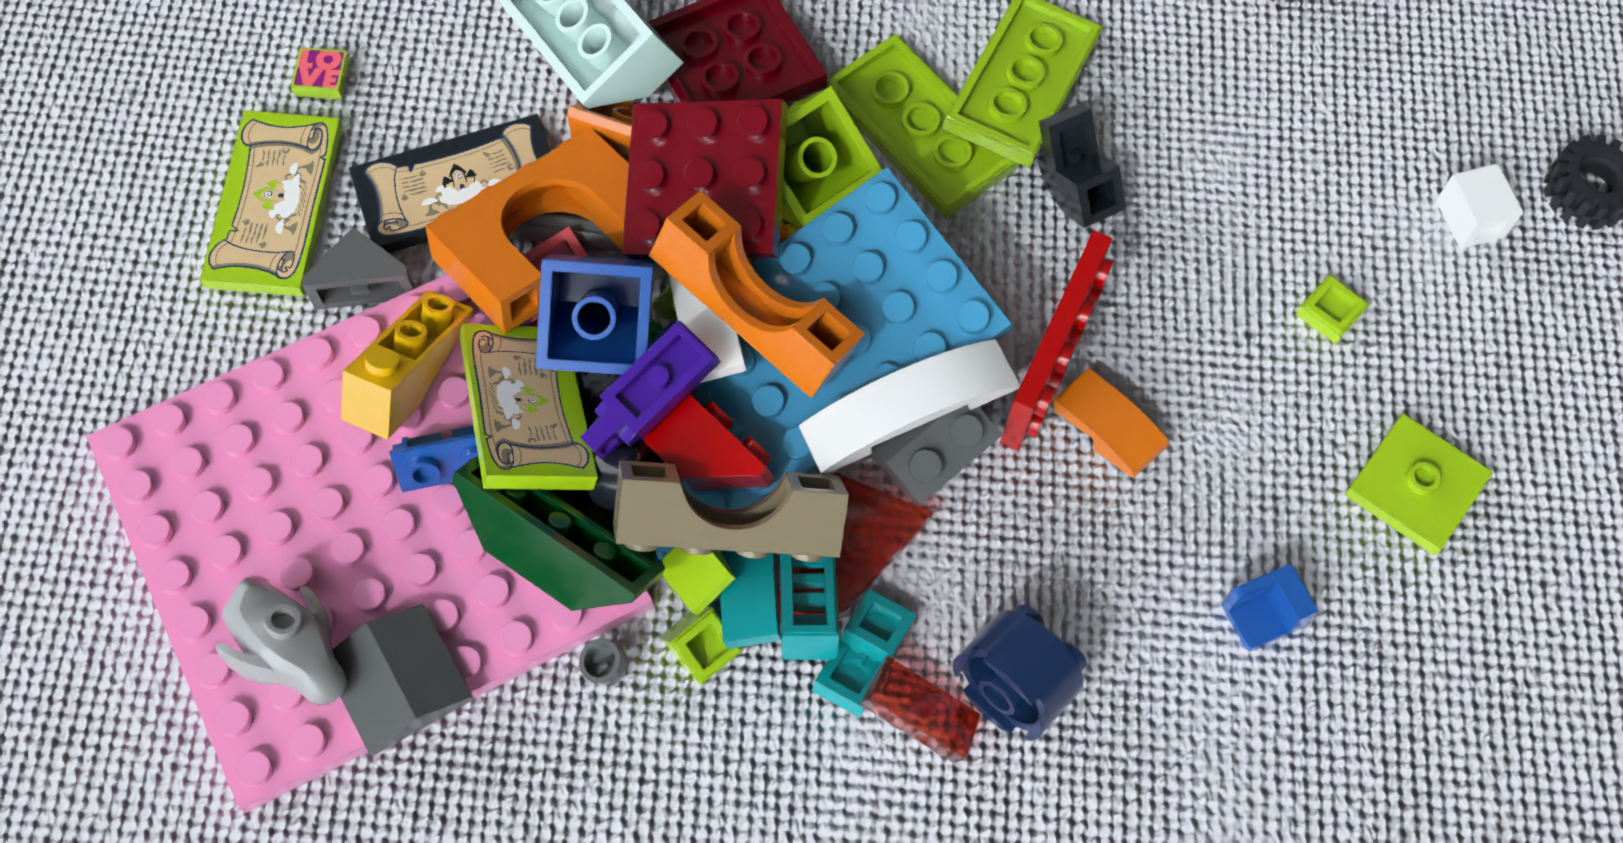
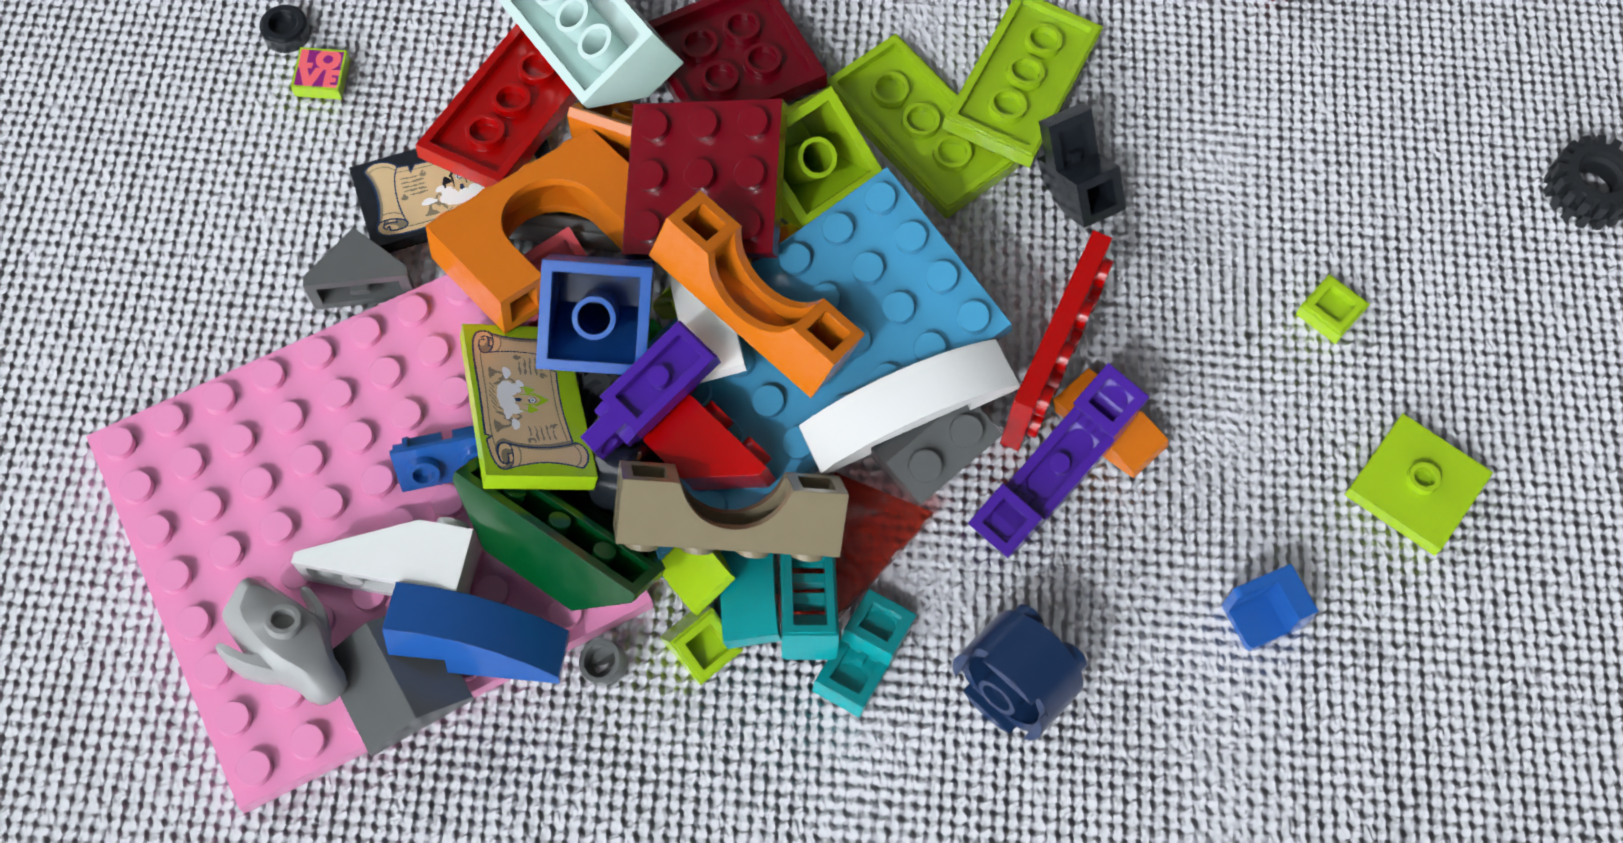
(272, 203): tile -> none
(285, 28): none -> black tile
(401, 364): yellow slope -> none
(413, 552): none -> white slope
(473, 634): none -> blue slope
(498, 114): none -> red plate
(921, 710): clear red slope -> none
(1060, 462): none -> dark purple slope
(1479, 206): white panel -> none

